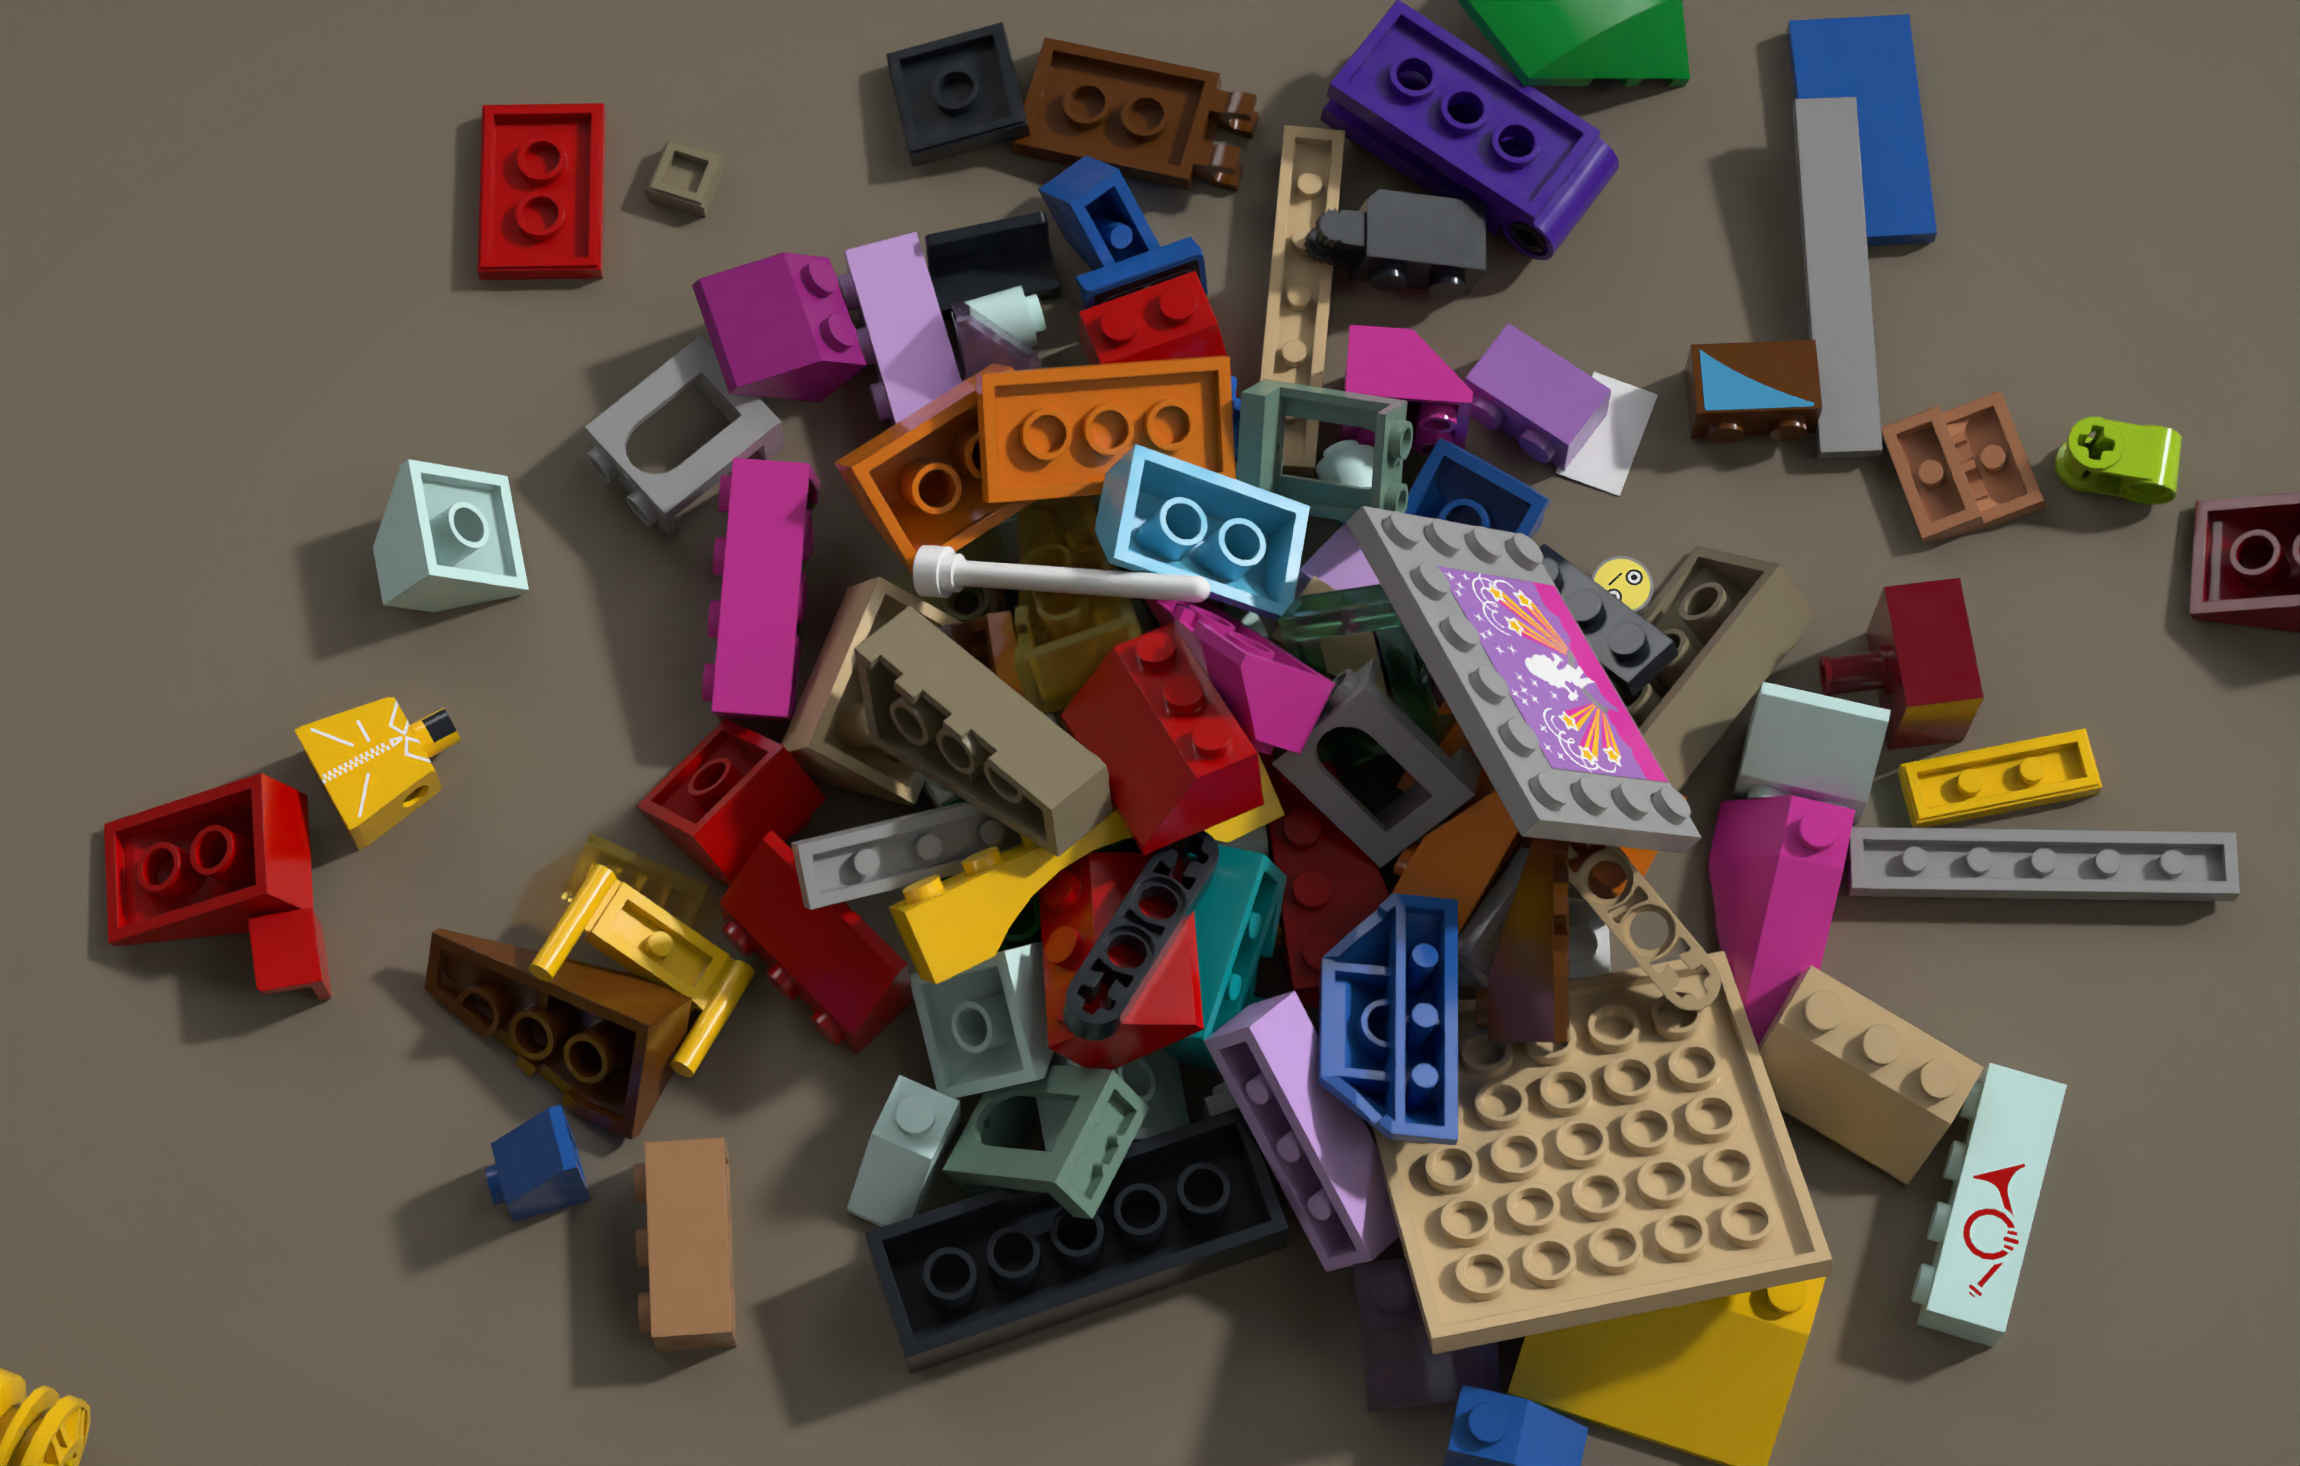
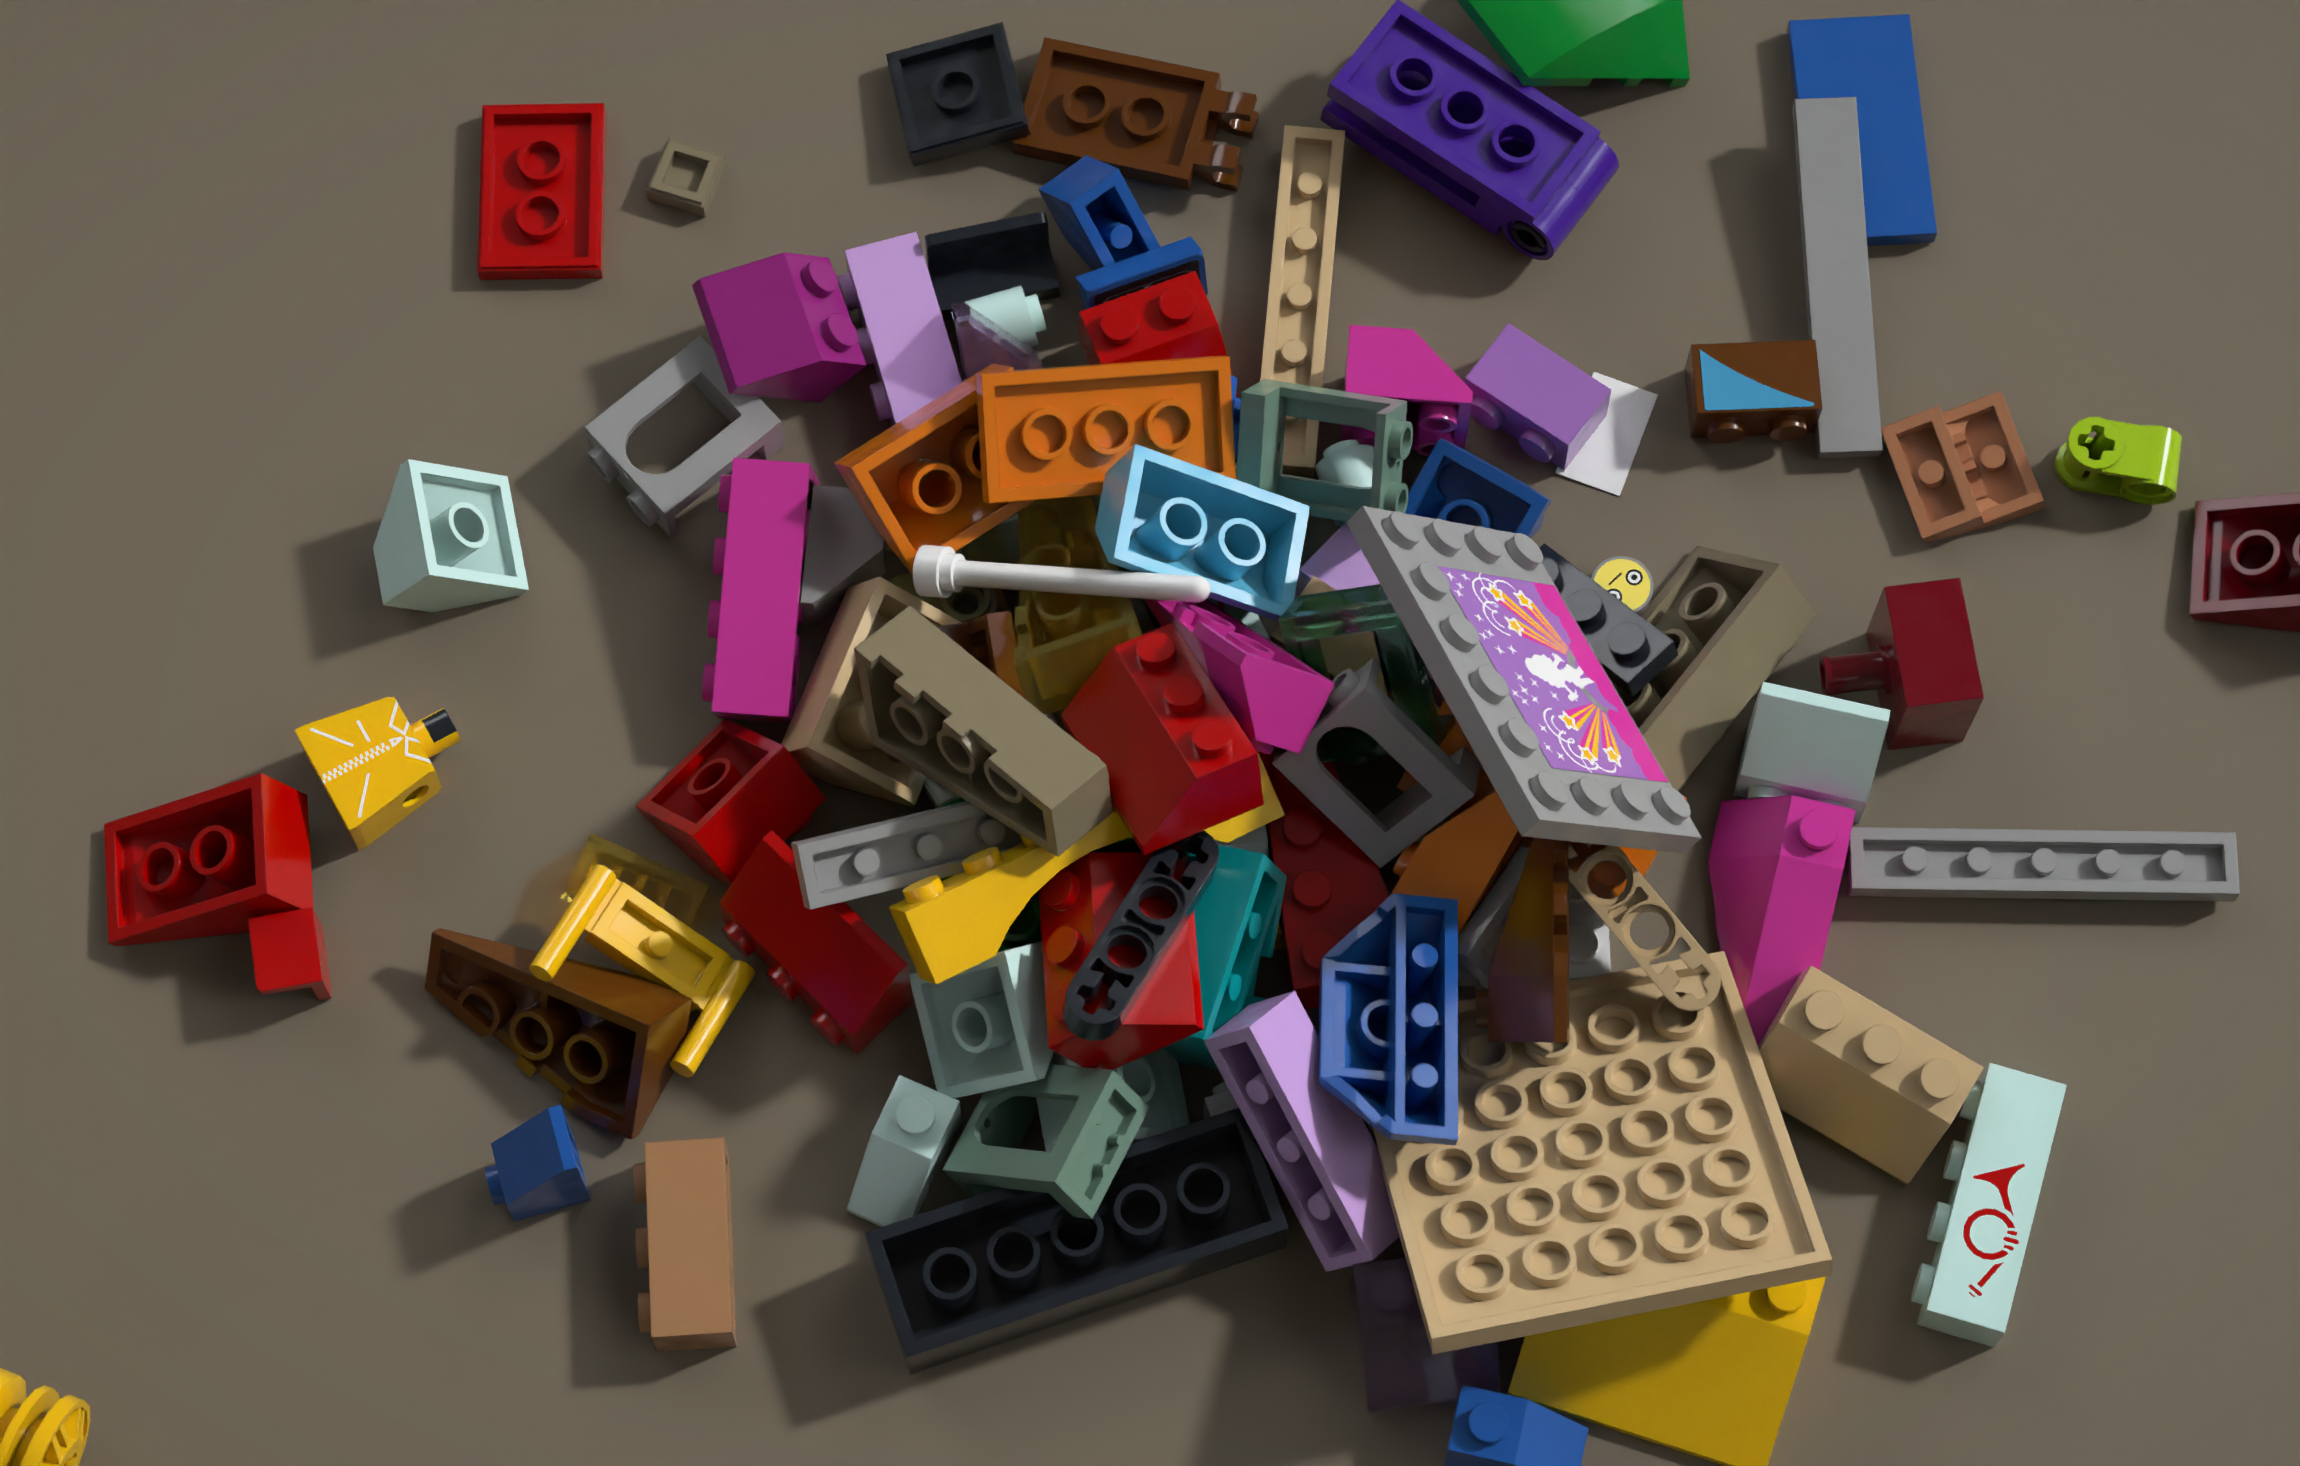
(839, 552): none -> light grey slope
(1405, 242): black hinge -> none
(1999, 779): yellow tile -> none

